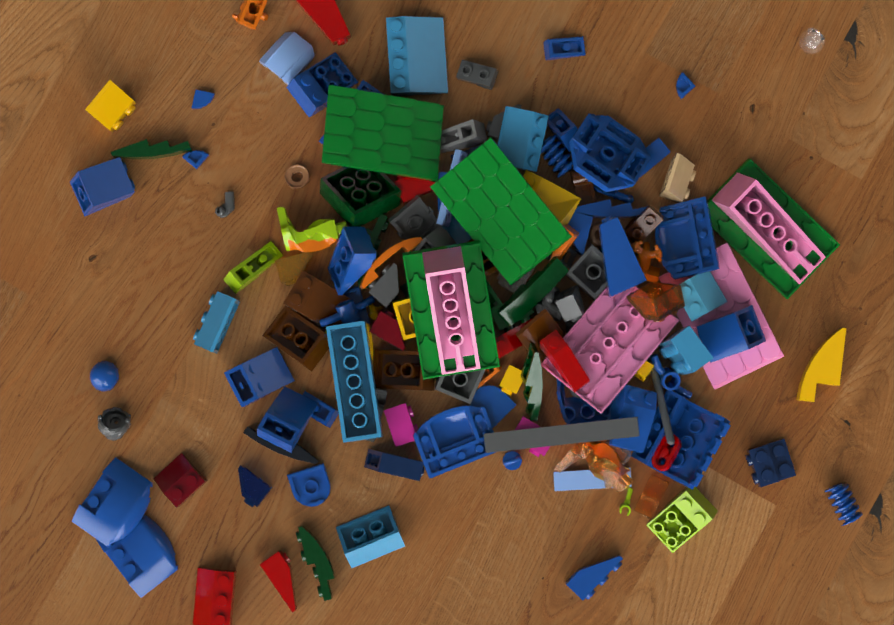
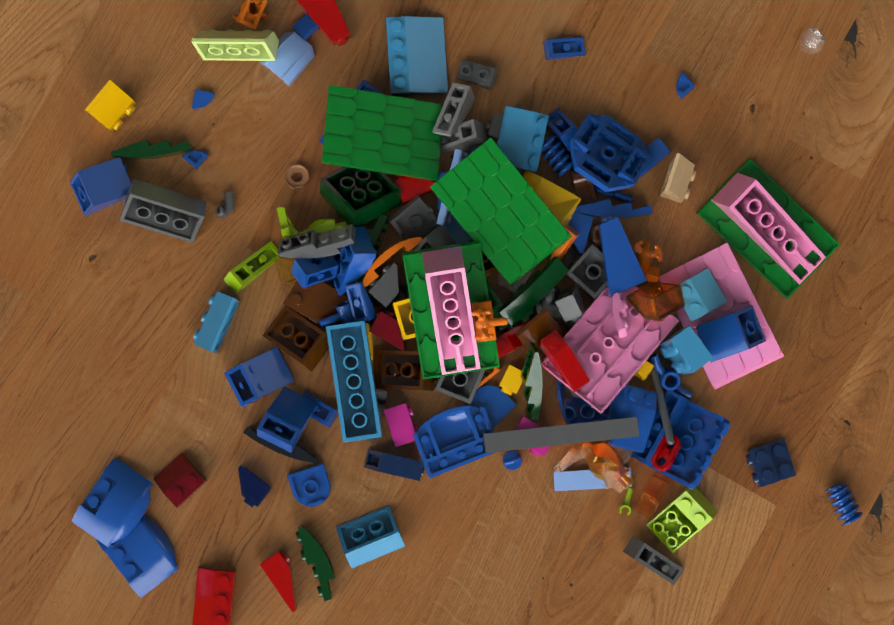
(104, 376): blue hair -> none
(107, 424): dark grey hair -> none
(163, 210): none -> dark grey slope
(237, 45): none -> yellowish green slope
(305, 27): none -> blue tile
(312, 85): blue slope -> none
(314, 270): none -> blue brick
(315, 245): none -> dark grey slope
(360, 303): none -> blue slope
(454, 110): none -> light grey slope
(485, 321): none -> orange piece
(588, 577): blue slope -> none
(619, 306): none -> bright pink slope
(644, 224): reddish brown plate -> none
(653, 560): none -> dark grey slope
(687, 239): blue slope -> none
(823, 366): yellow slope -> none

